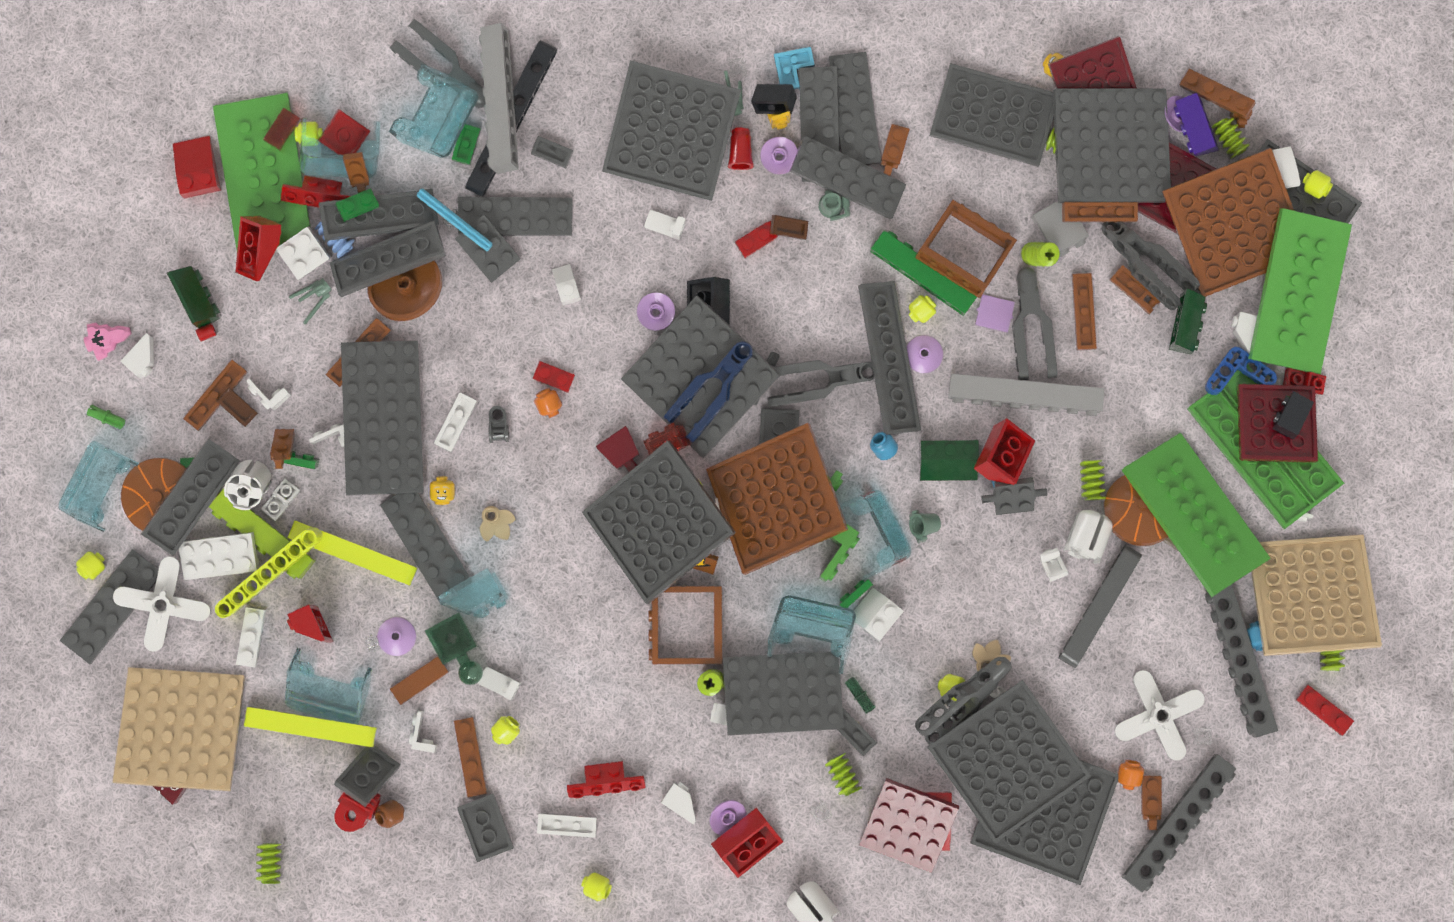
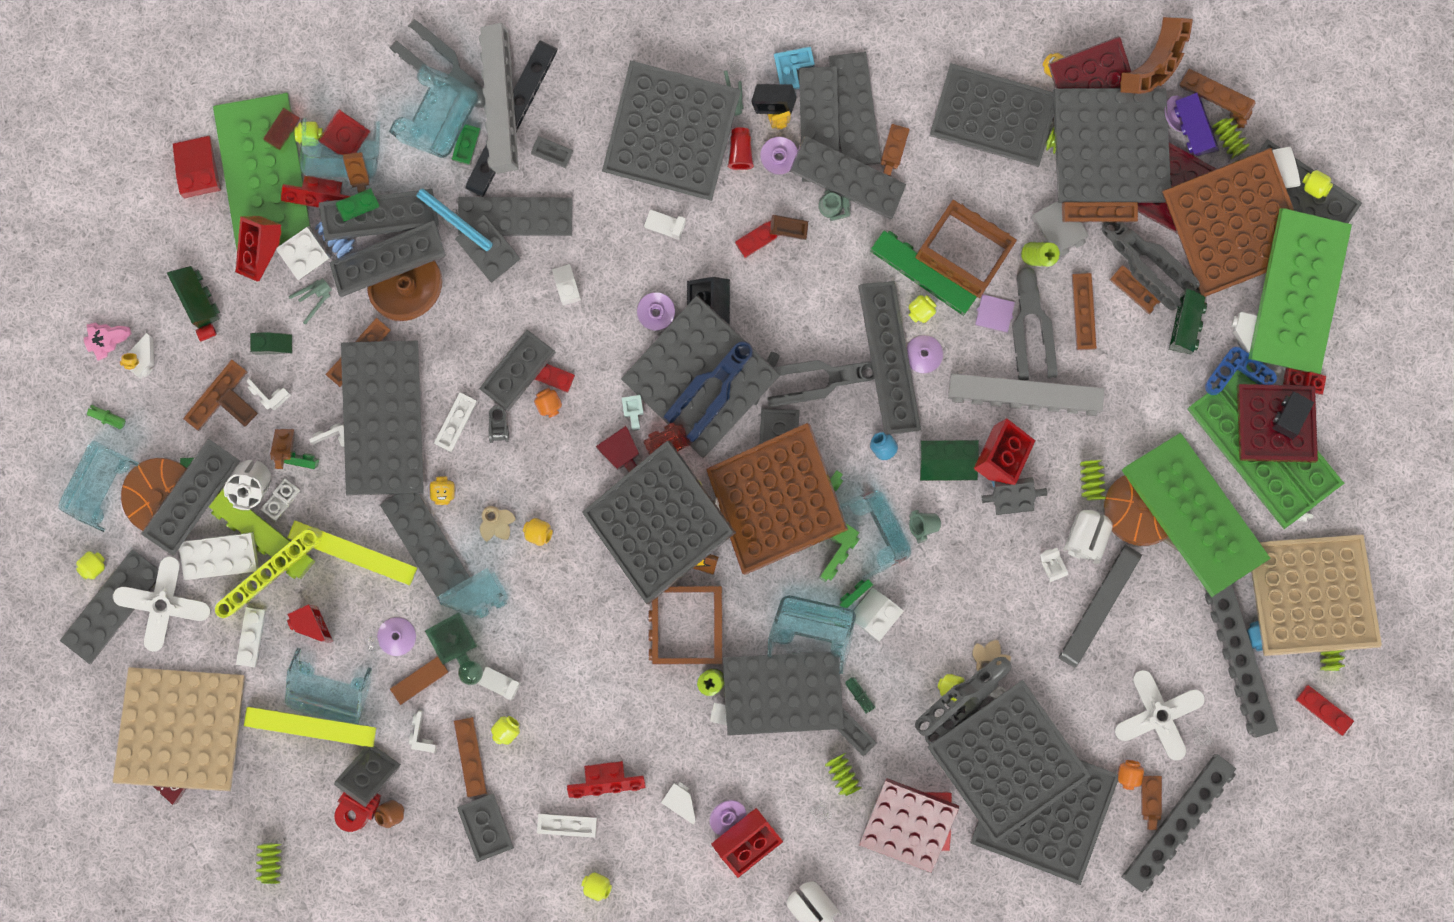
(129, 361): none -> yellow plate
(270, 343): none -> dark green slope
(517, 370): none -> dark grey tile
(537, 531): none -> yellow head
(633, 408): none -> light aqua plate
(1163, 59): none -> dark orange brick

